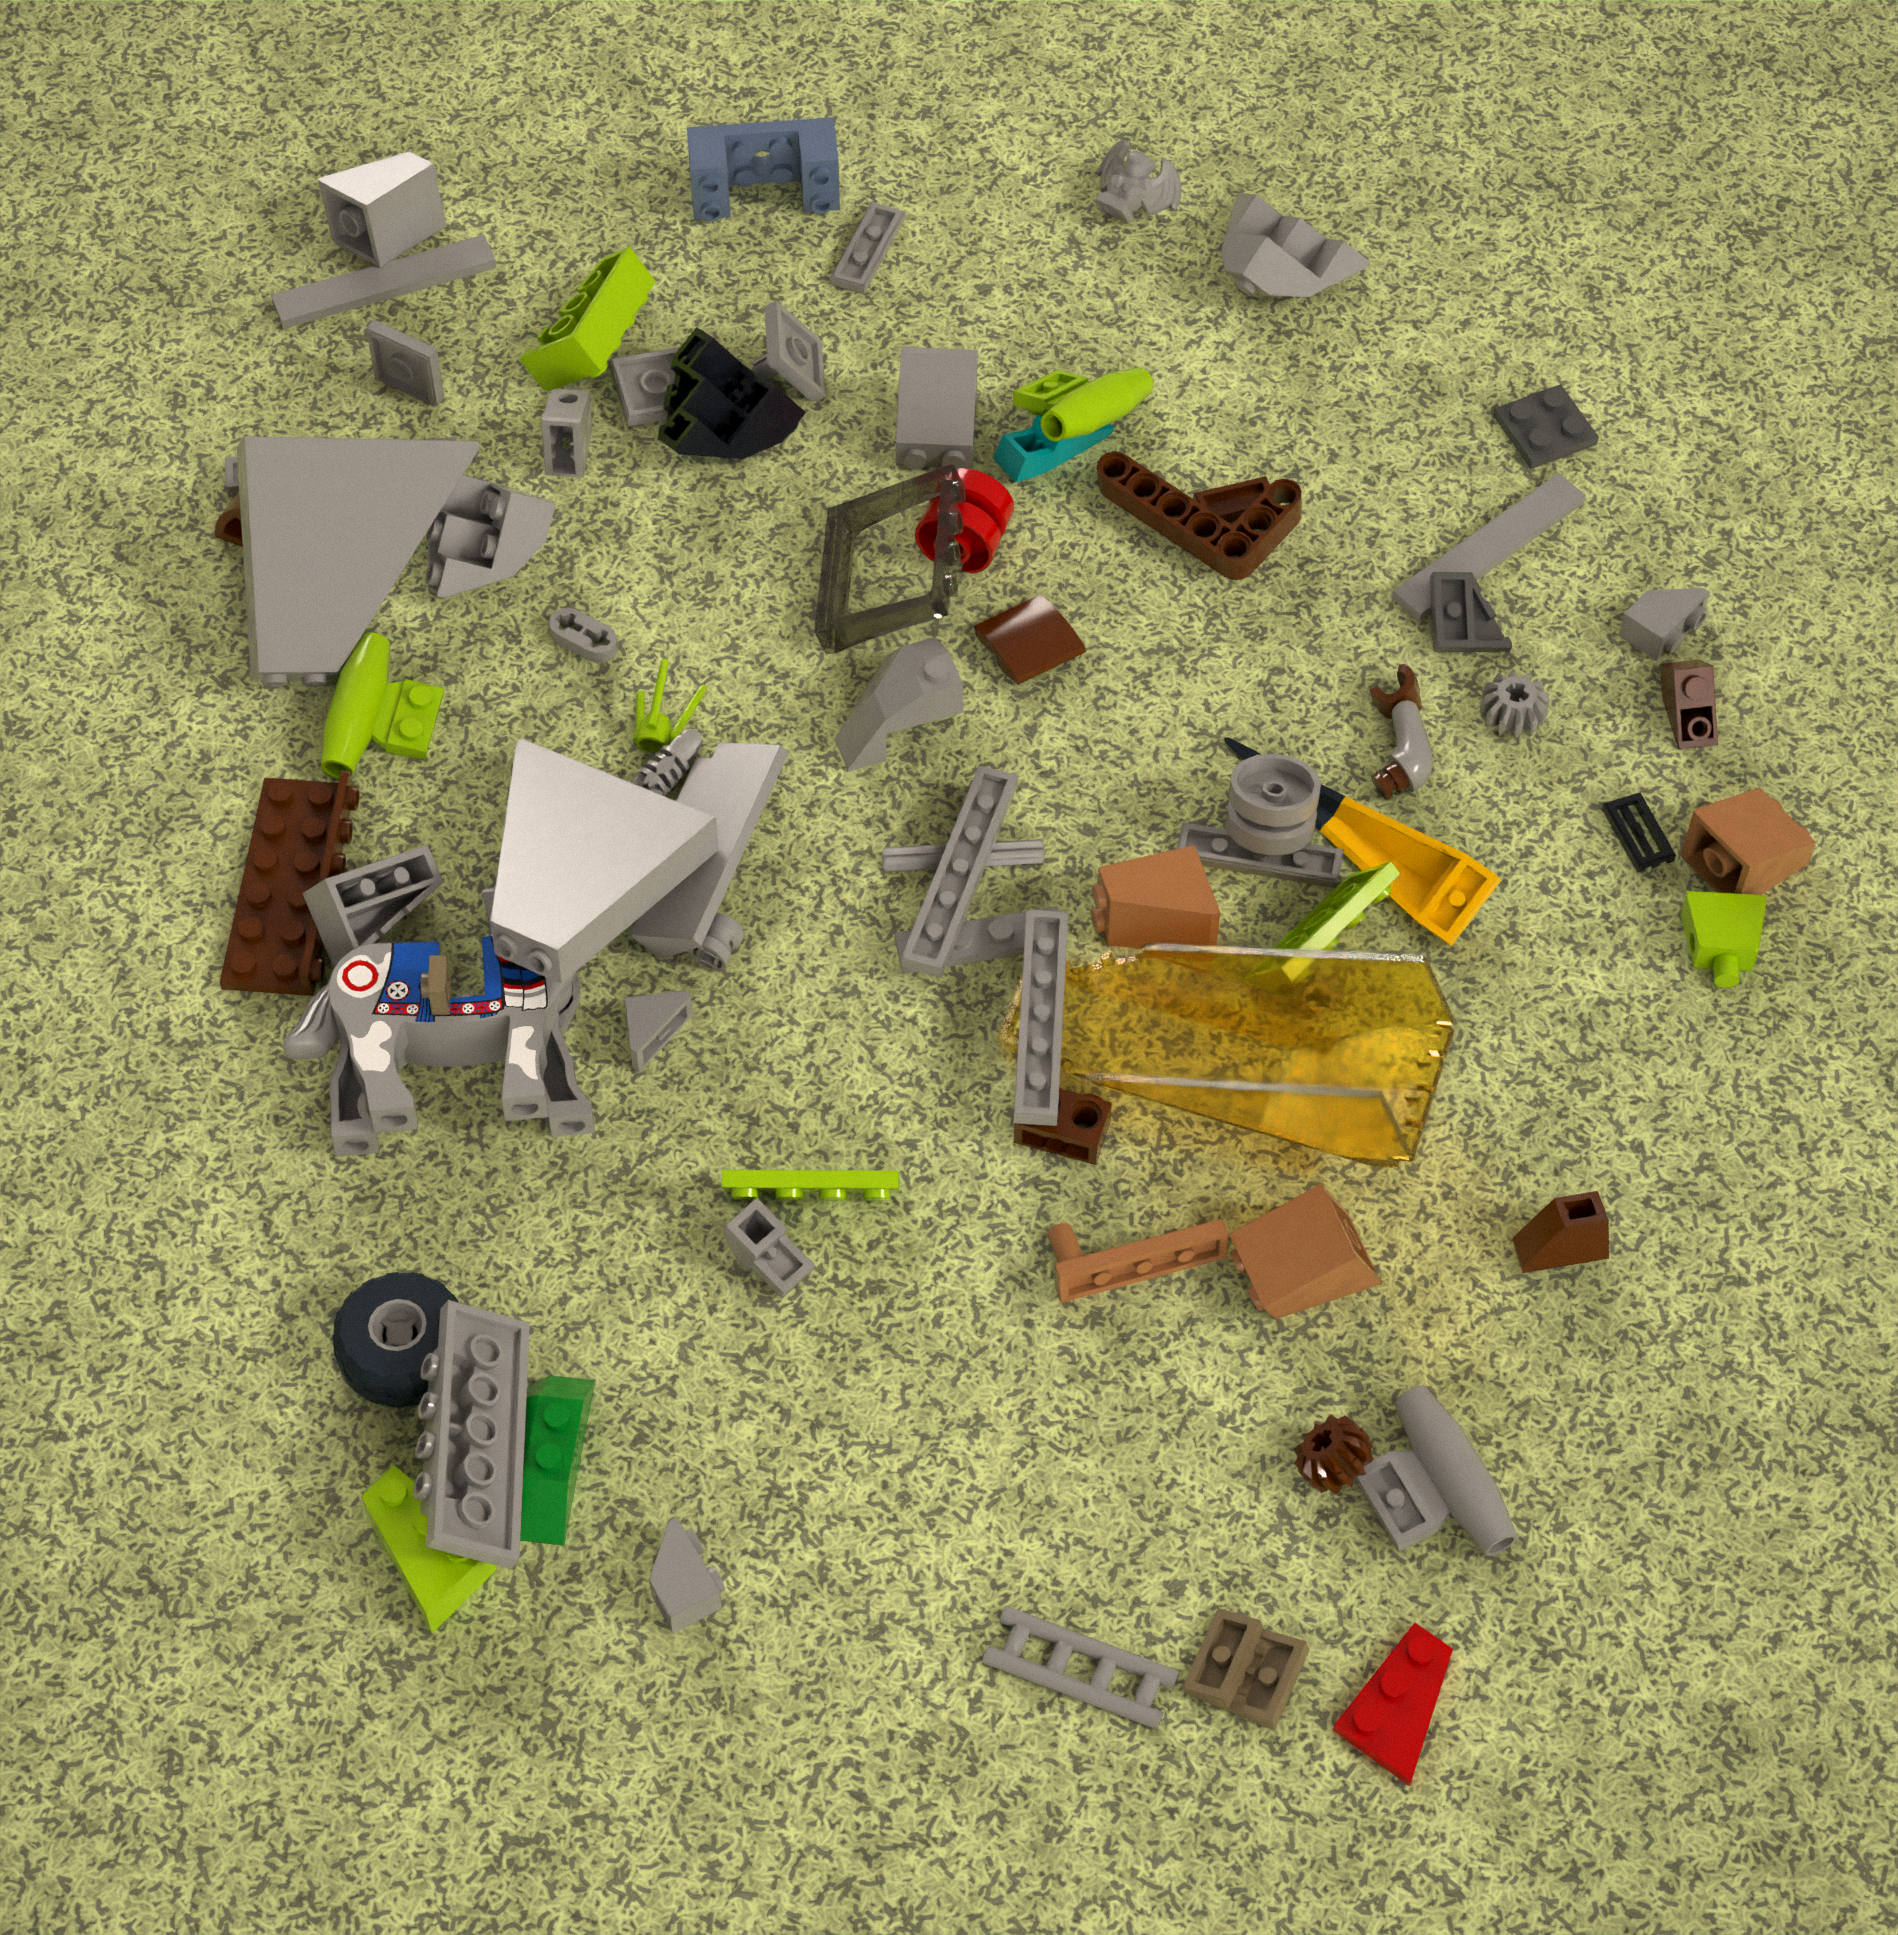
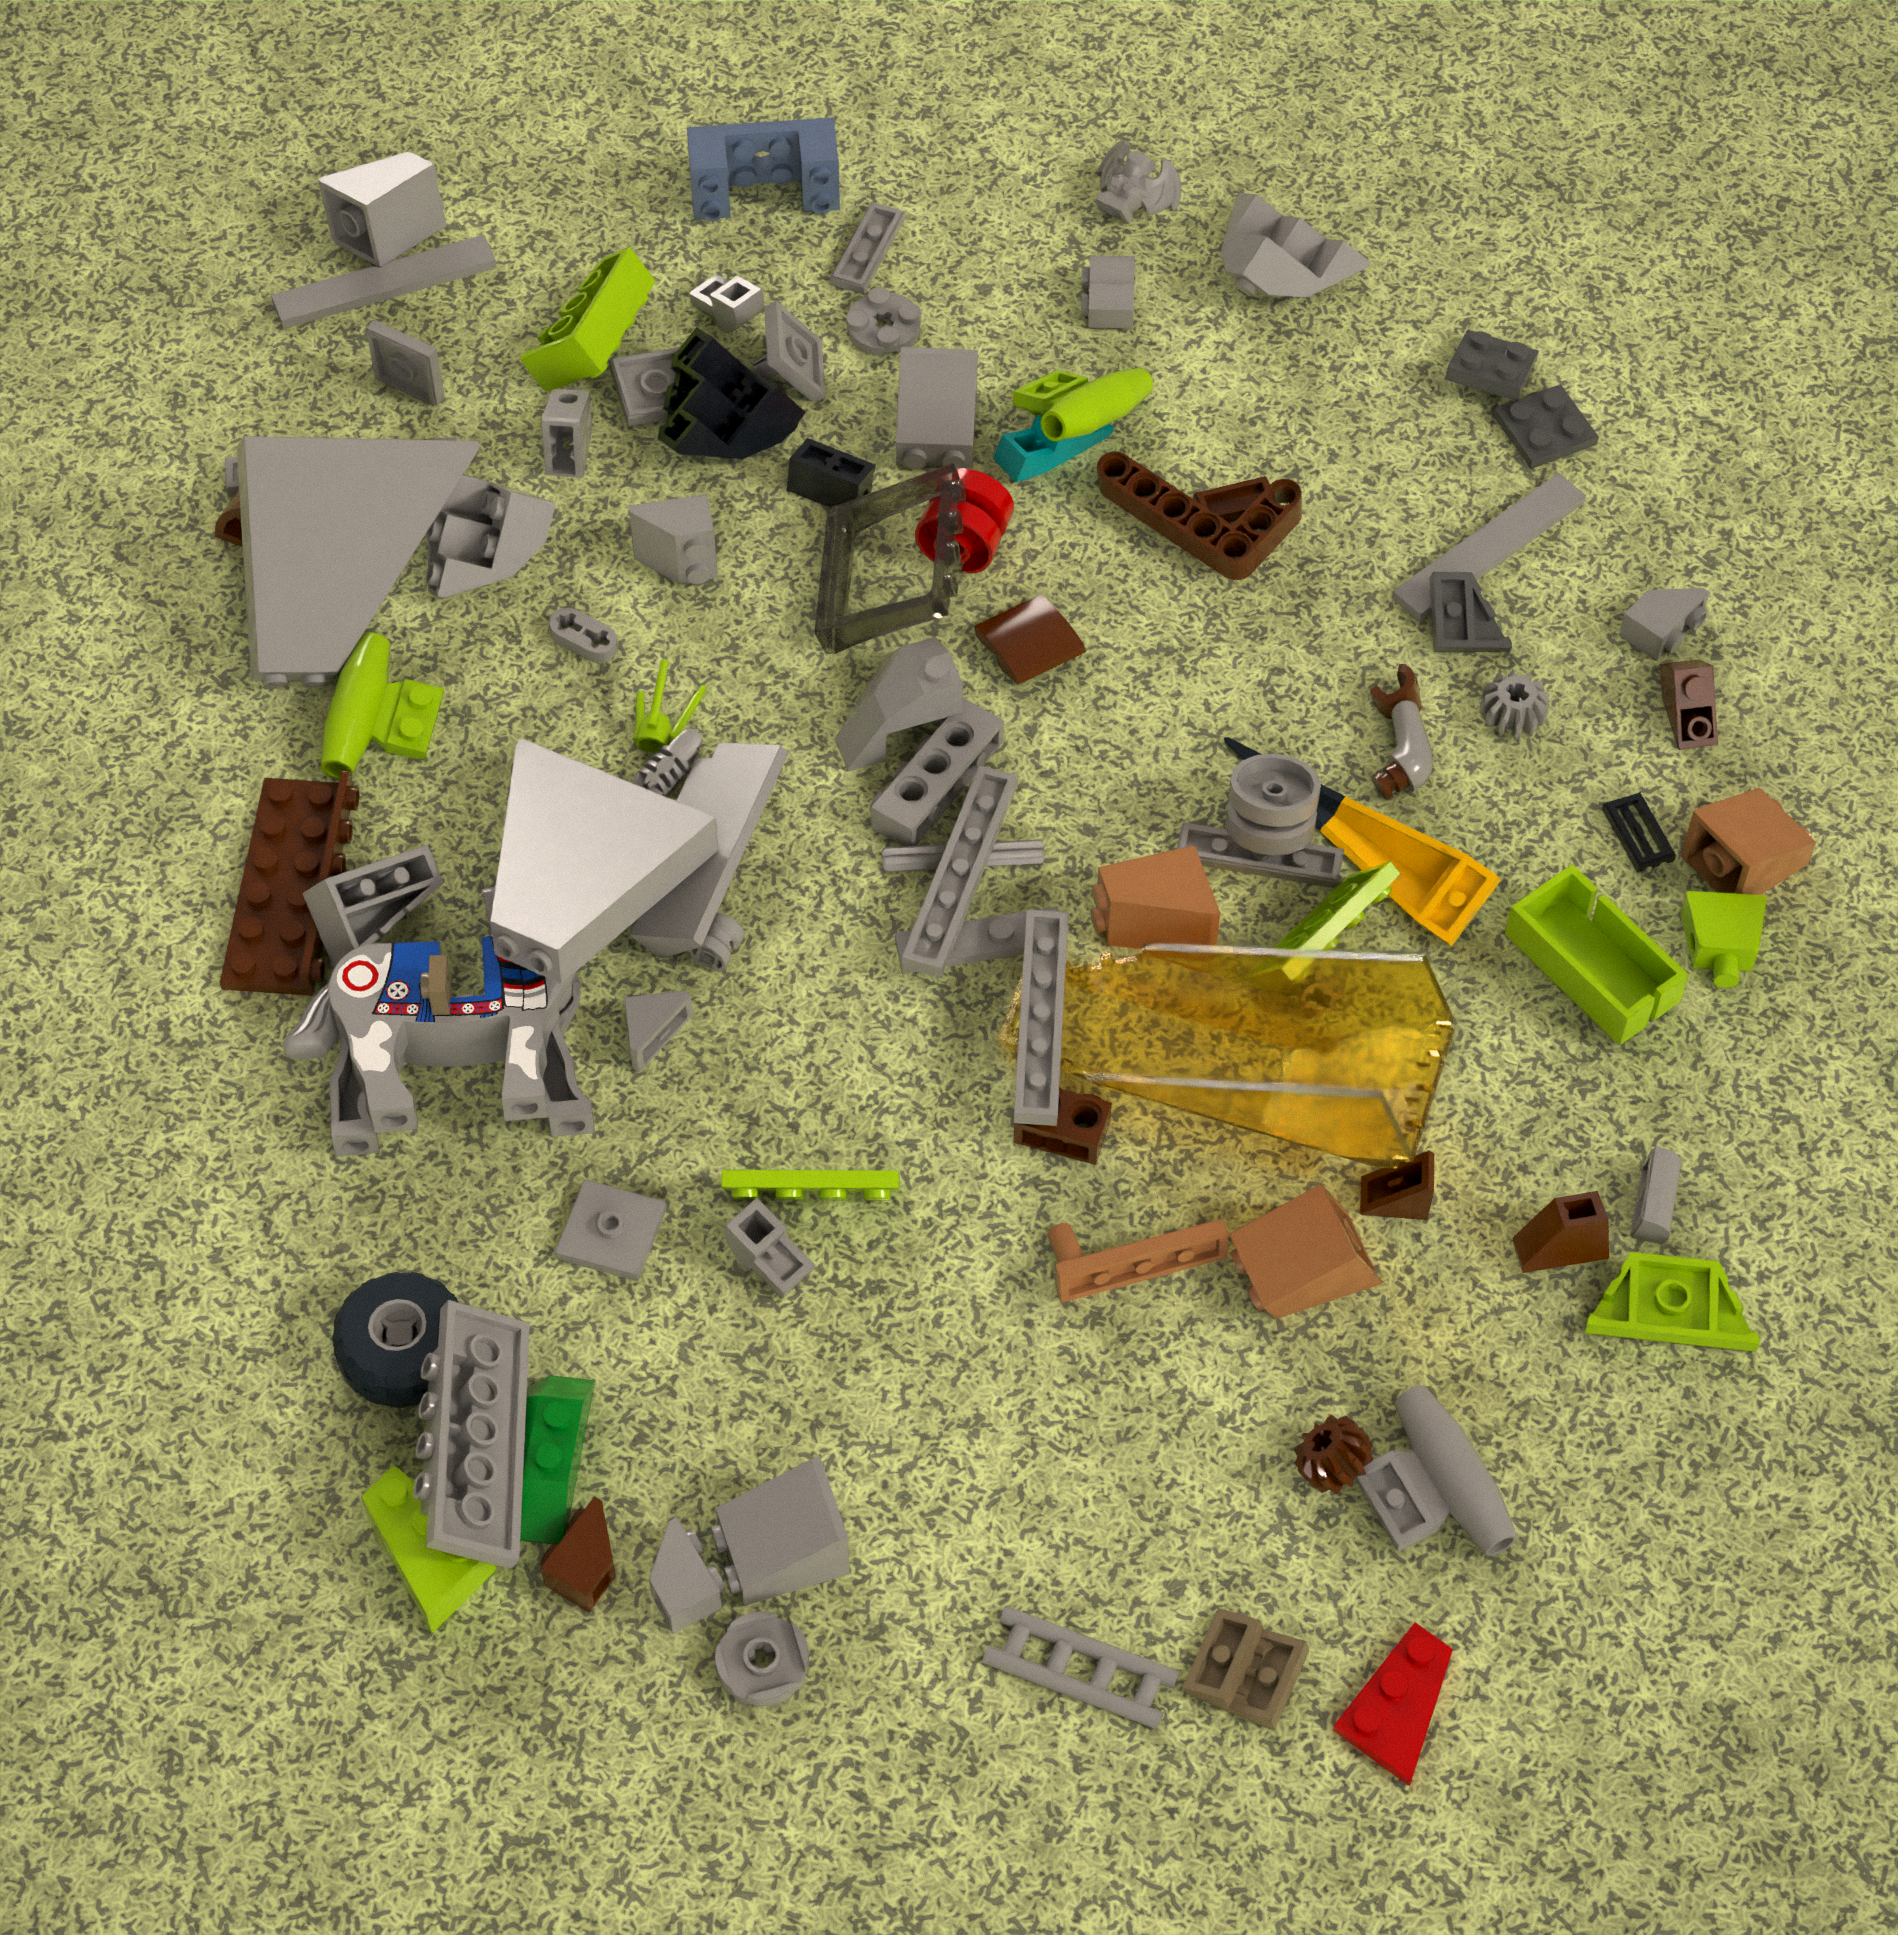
(583, 1560): none -> reddish brown slope
(611, 1230): none -> light grey plate
(675, 538): none -> light grey slope
(728, 301): none -> light grey brick
(755, 1684): none -> light grey plate
(782, 1535): none -> light grey slope
(828, 474): none -> black hinge
(882, 305): none -> light grey plate
(953, 753): none -> light grey brick
(1110, 292): none -> light grey brick
(1400, 1190): none -> reddish brown slope
(1492, 364): none -> dark grey plate
(1598, 963): none -> lime piece
(1656, 1196): none -> light grey brick
(1673, 1303): none -> lime wing

